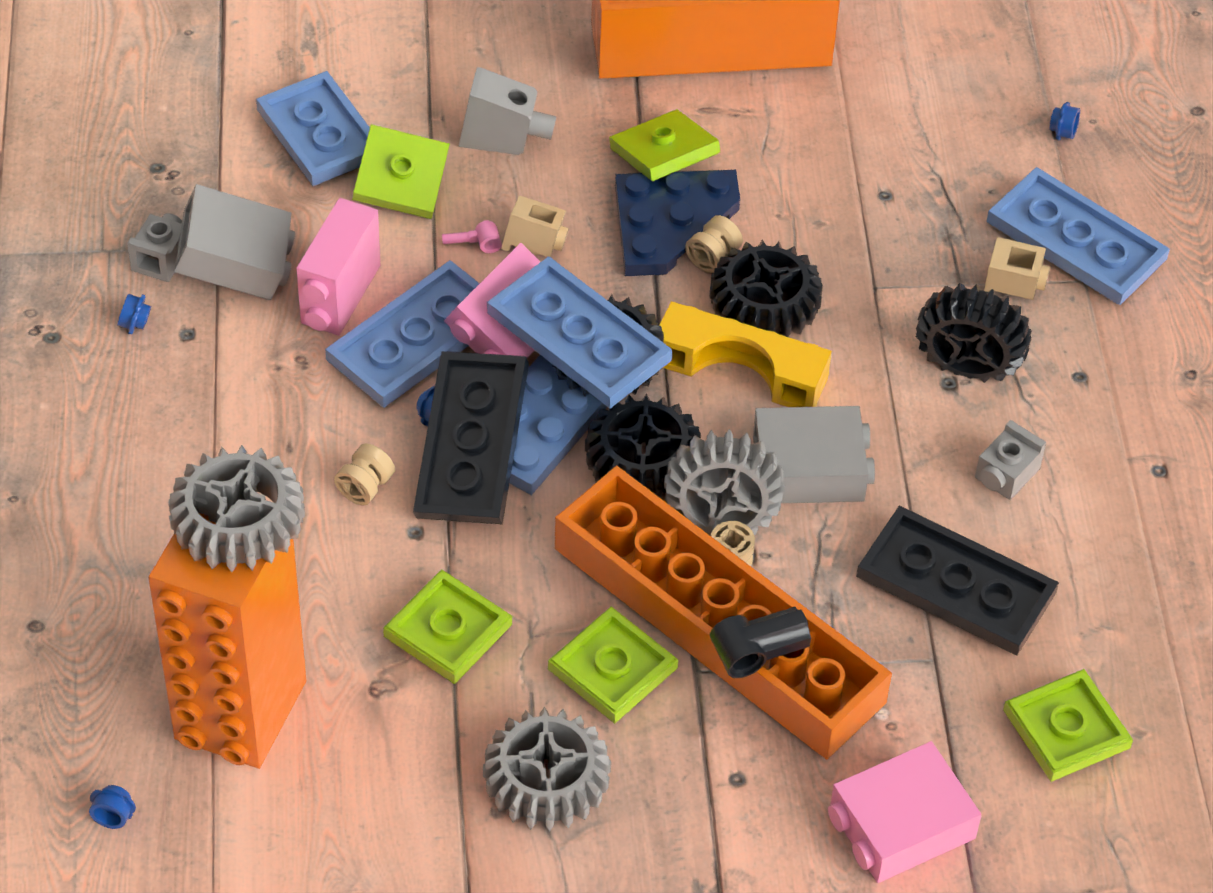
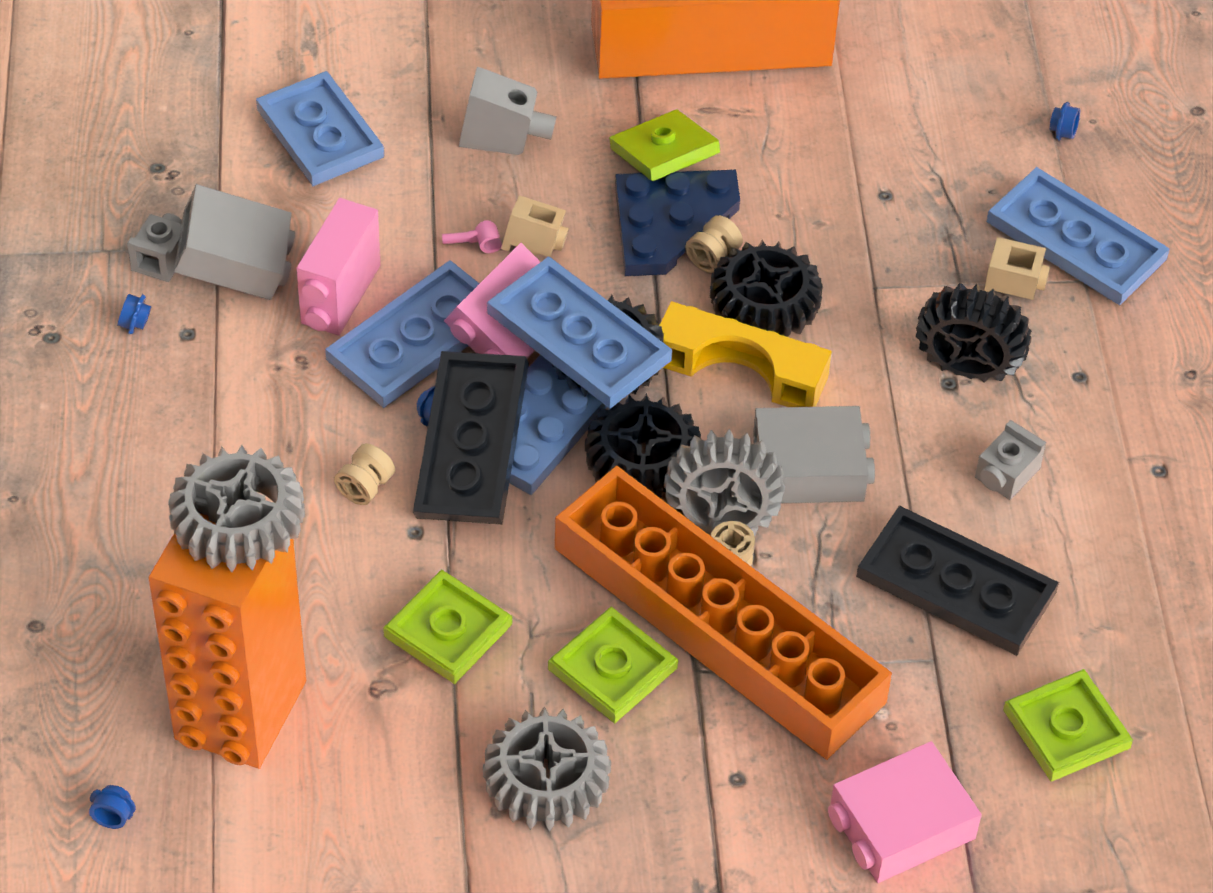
(401, 171): lime plate -> none
(748, 644): black piece -> none

